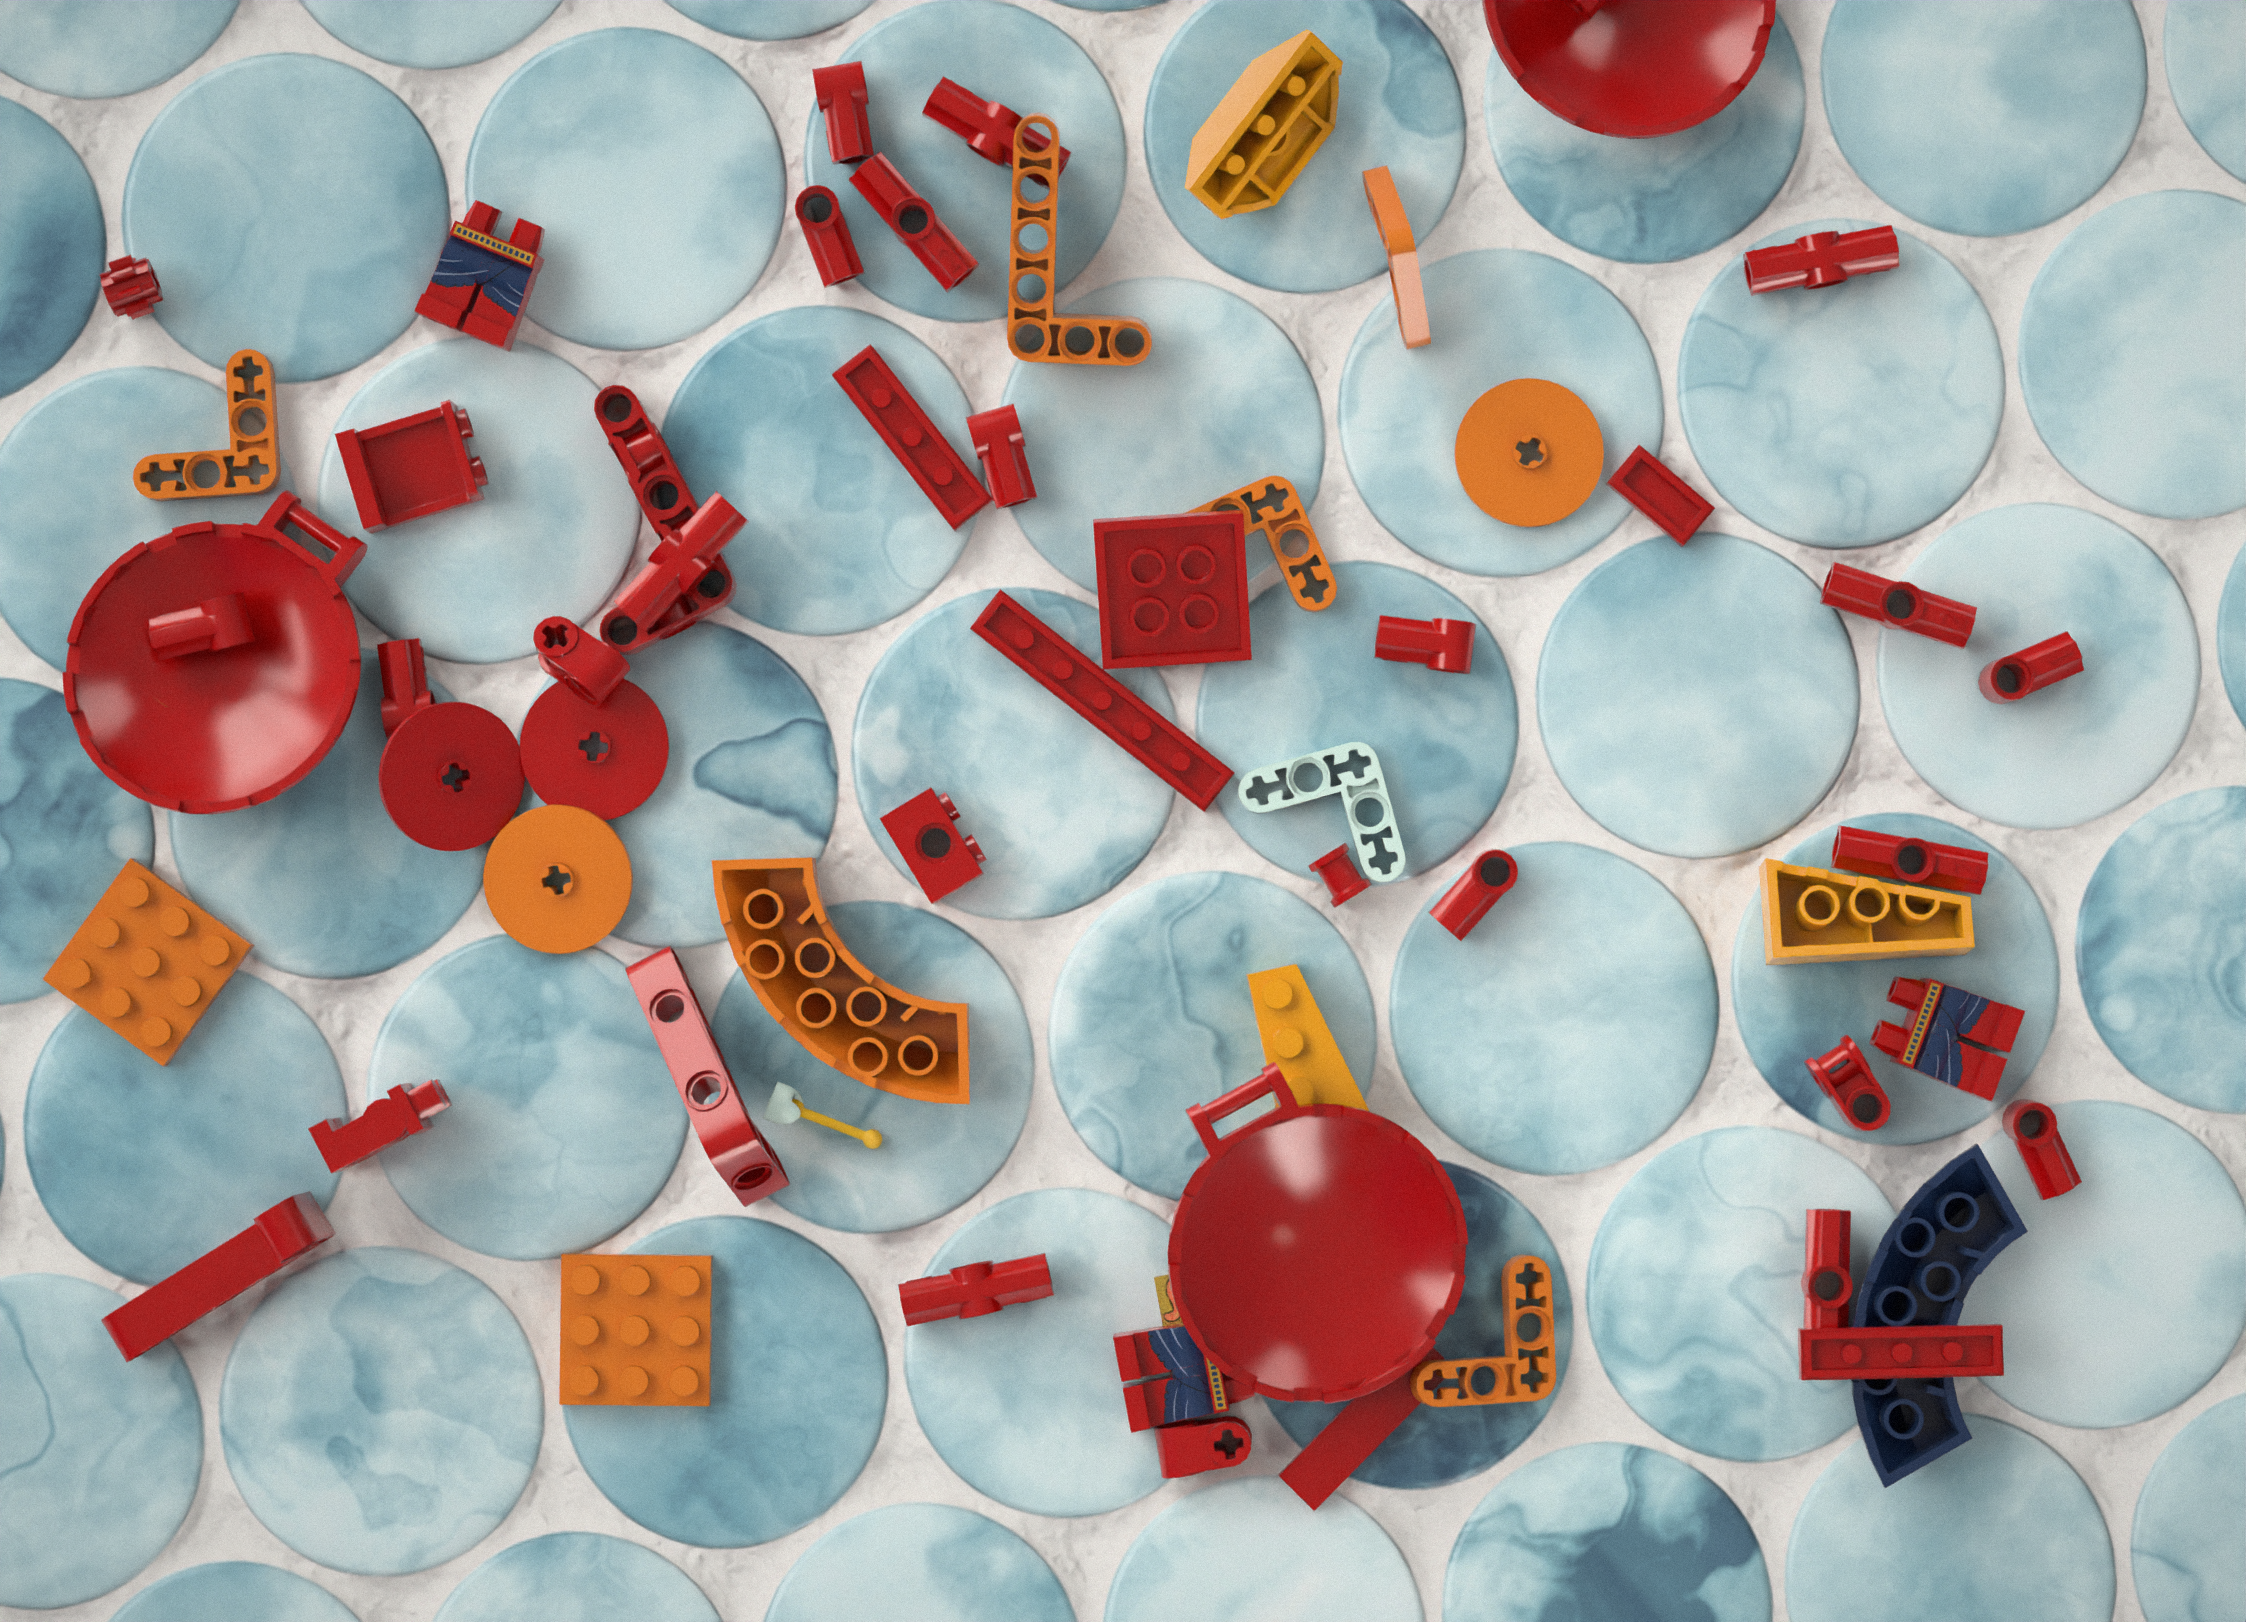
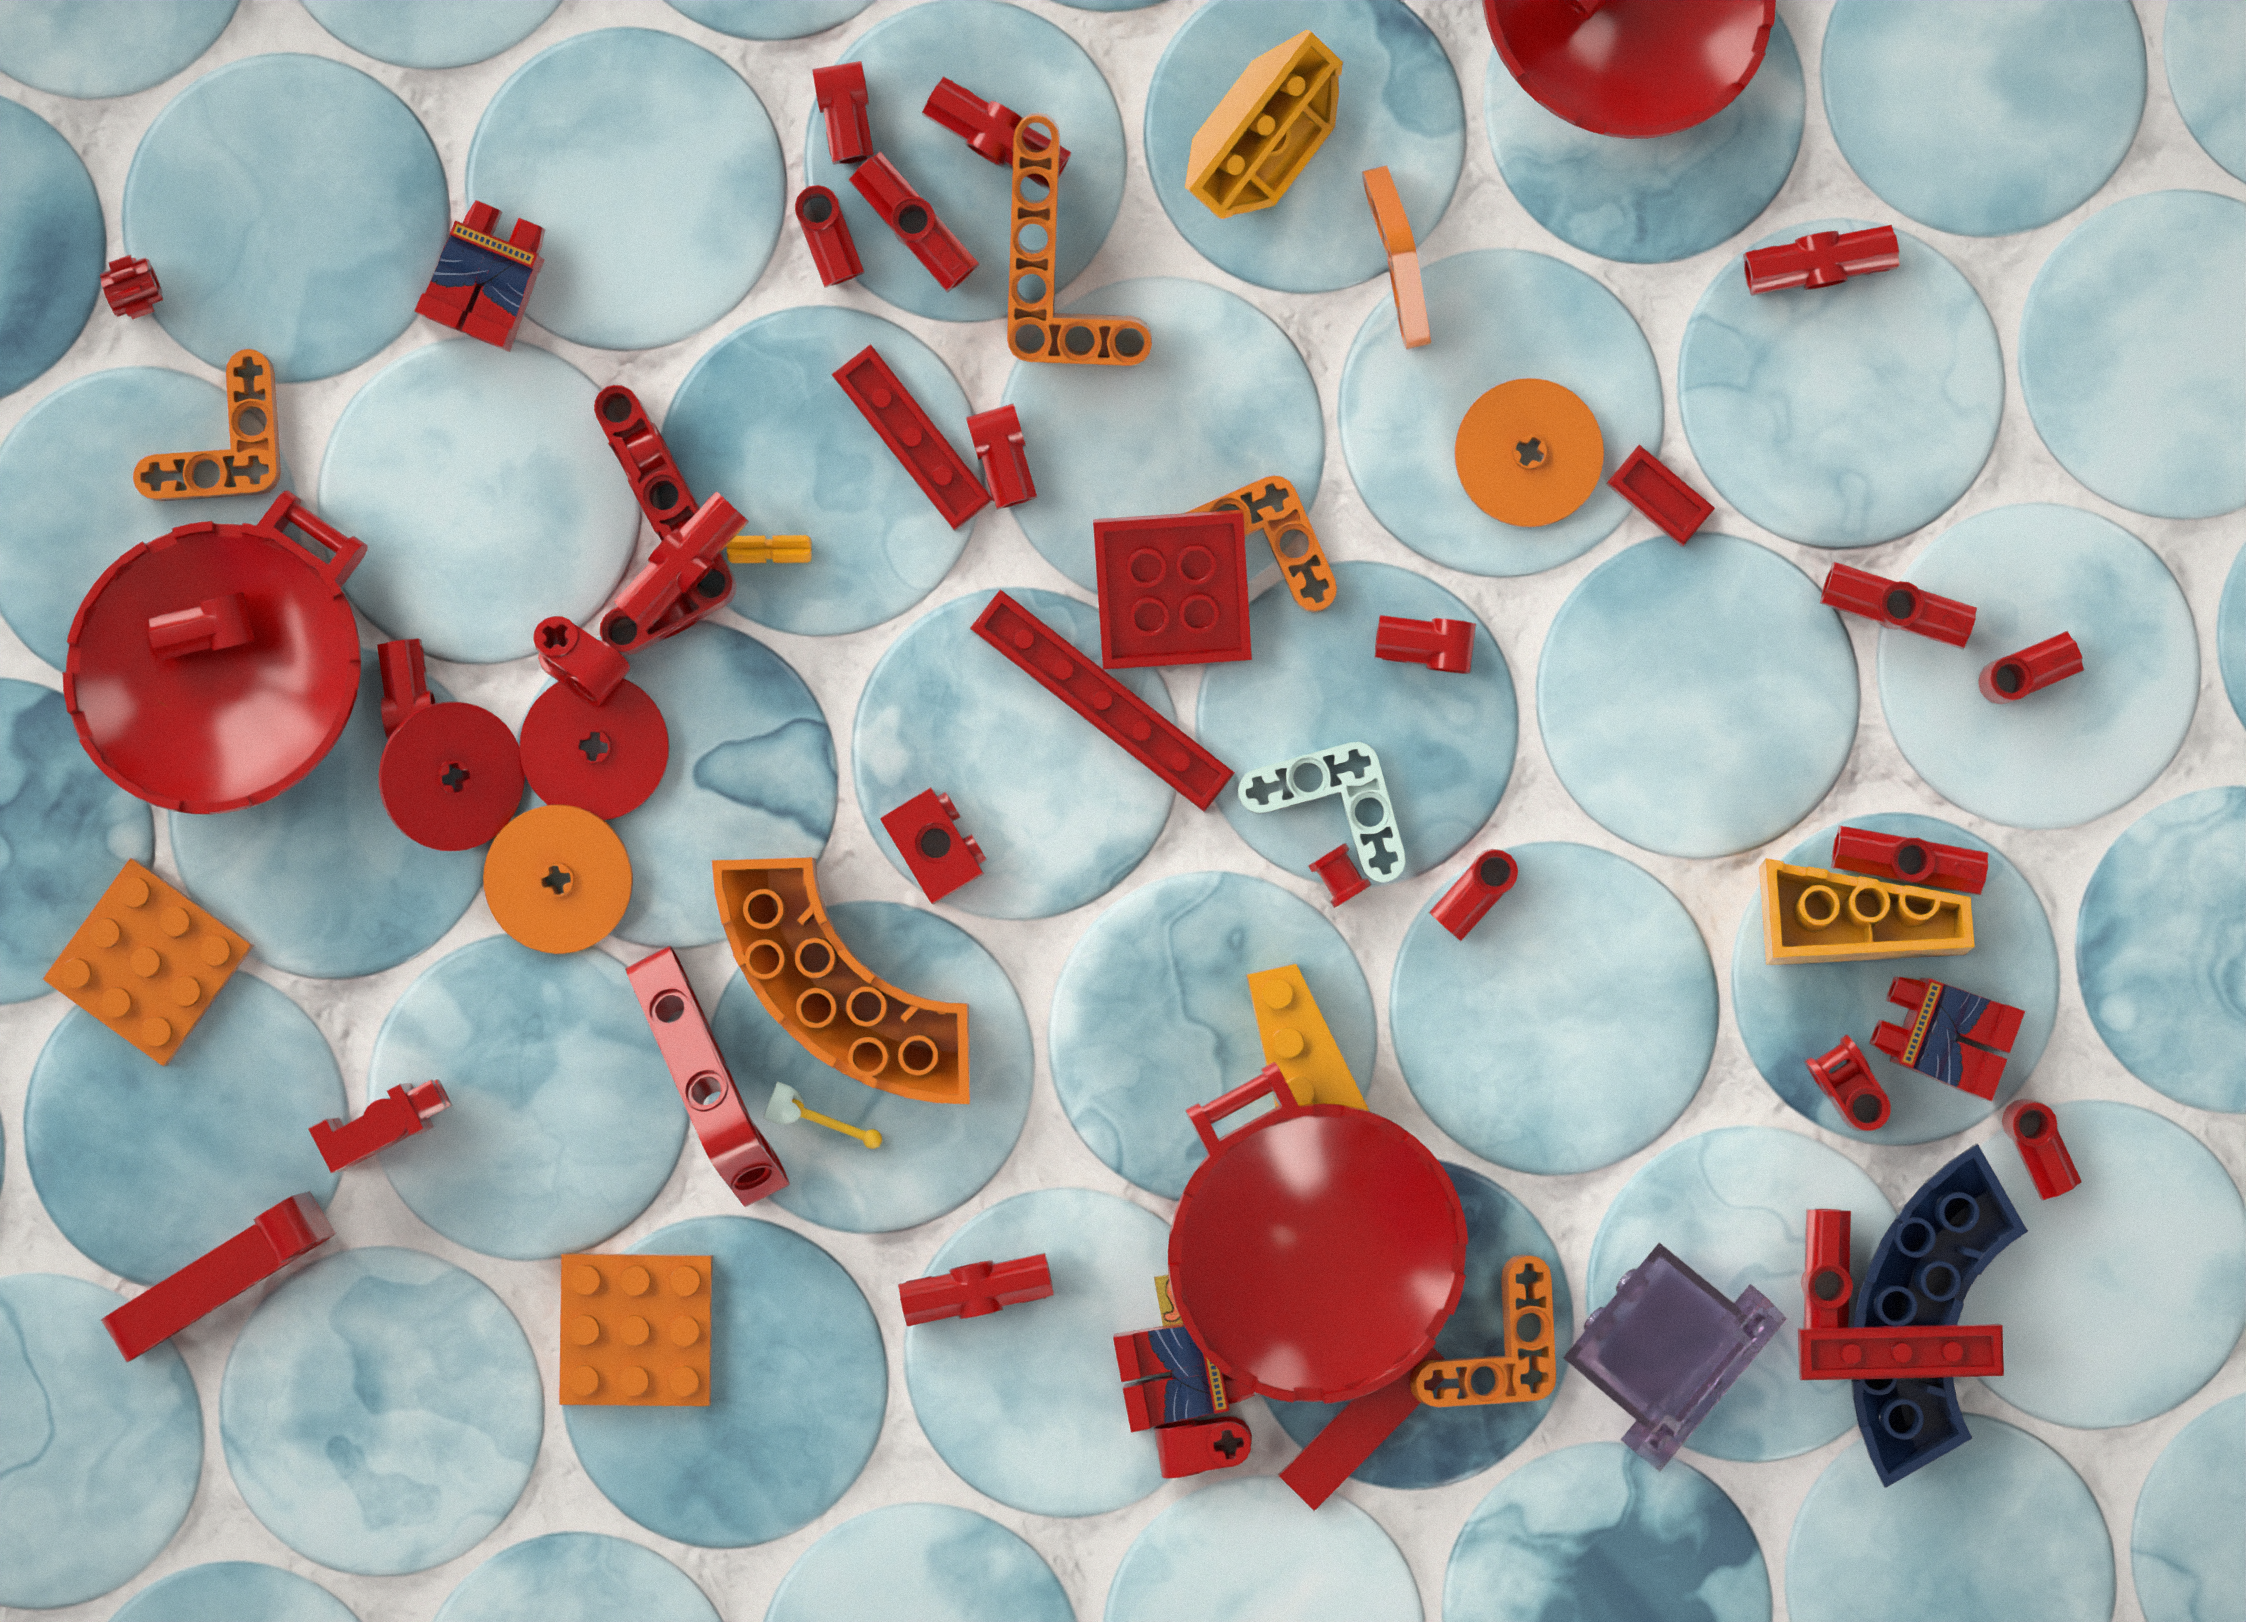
(412, 467): red panel -> none
(779, 548): none -> light orange piece
(1670, 1349): none -> clear purple windscreen

